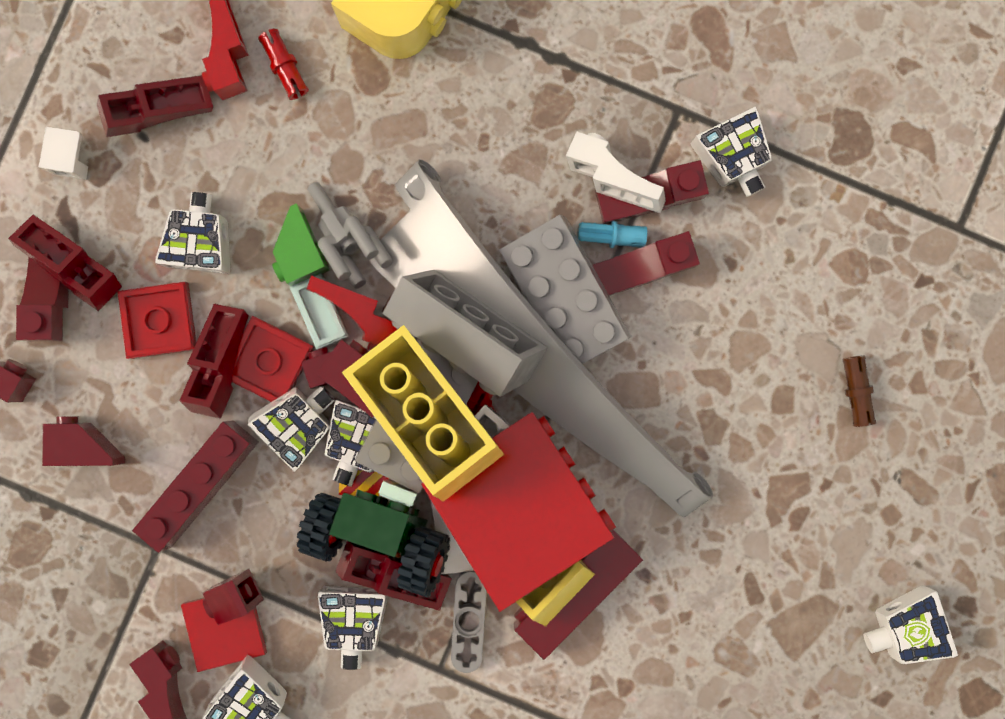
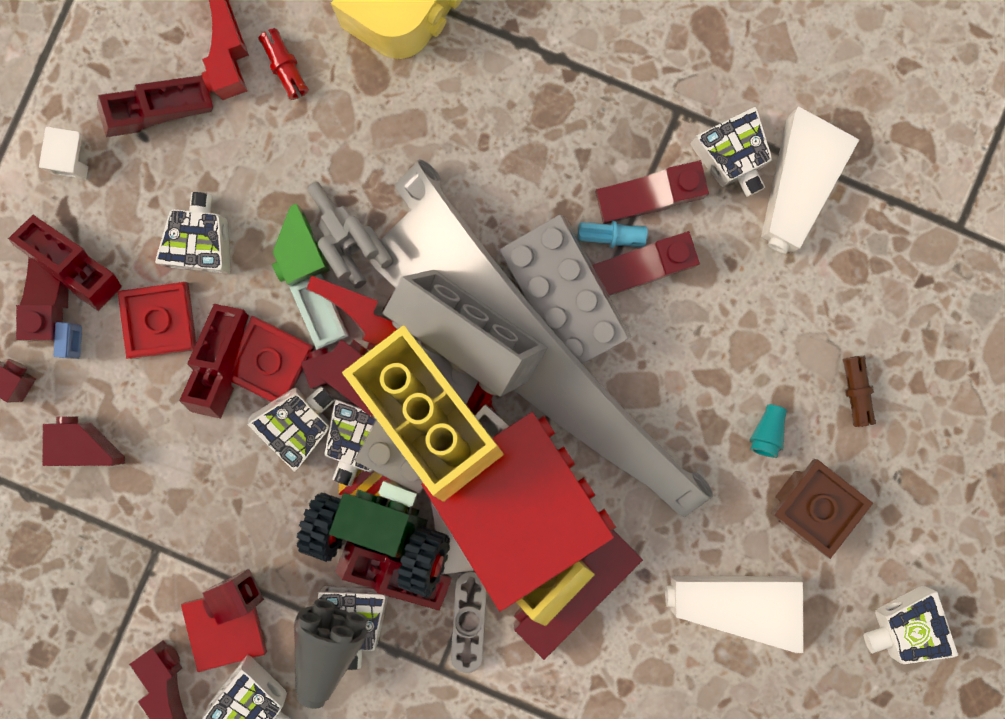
(67, 340): none -> medium blue tile
(195, 486): dark red brick -> none
(324, 649): none -> dark grey cone
(593, 157): white slope -> none
(747, 606): none -> white slope
(769, 433): none -> teal cone
(804, 176): none -> white slope
(820, 507): none -> reddish brown panel

